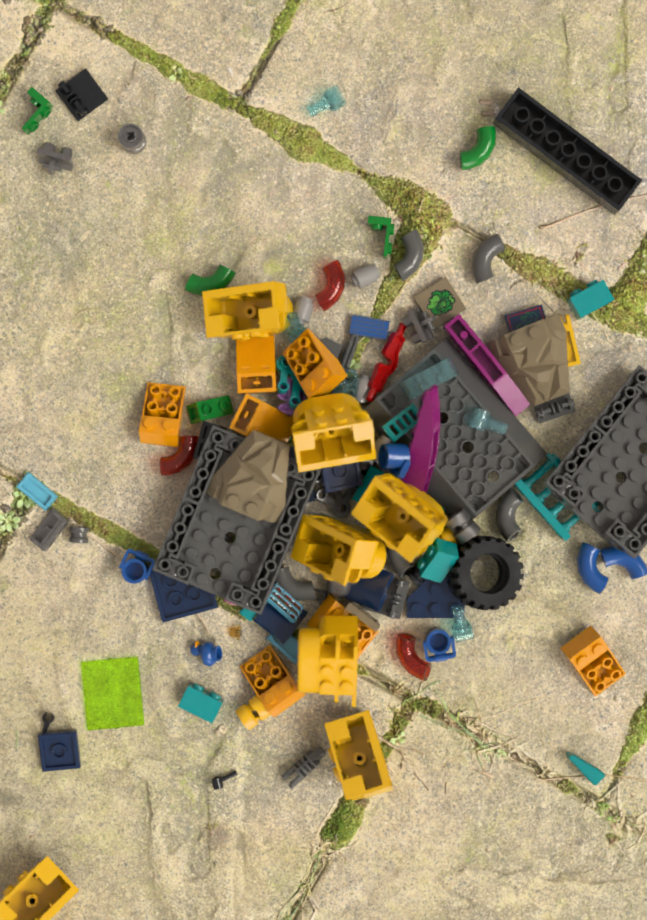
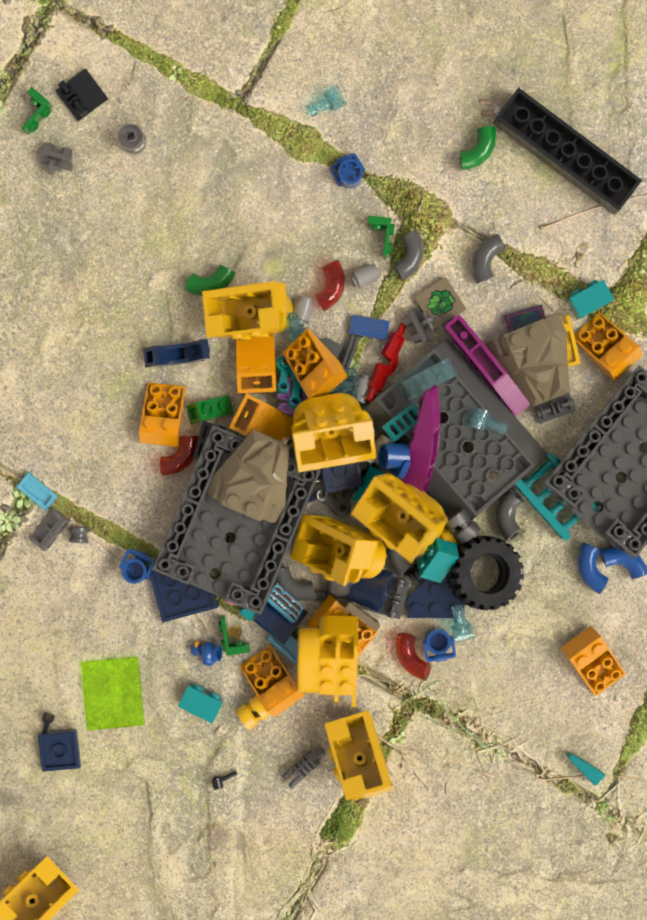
(176, 354): none -> dark blue arch
(238, 647): none -> green bracket
(349, 171): none -> blue piece
(608, 346): none -> light orange slope

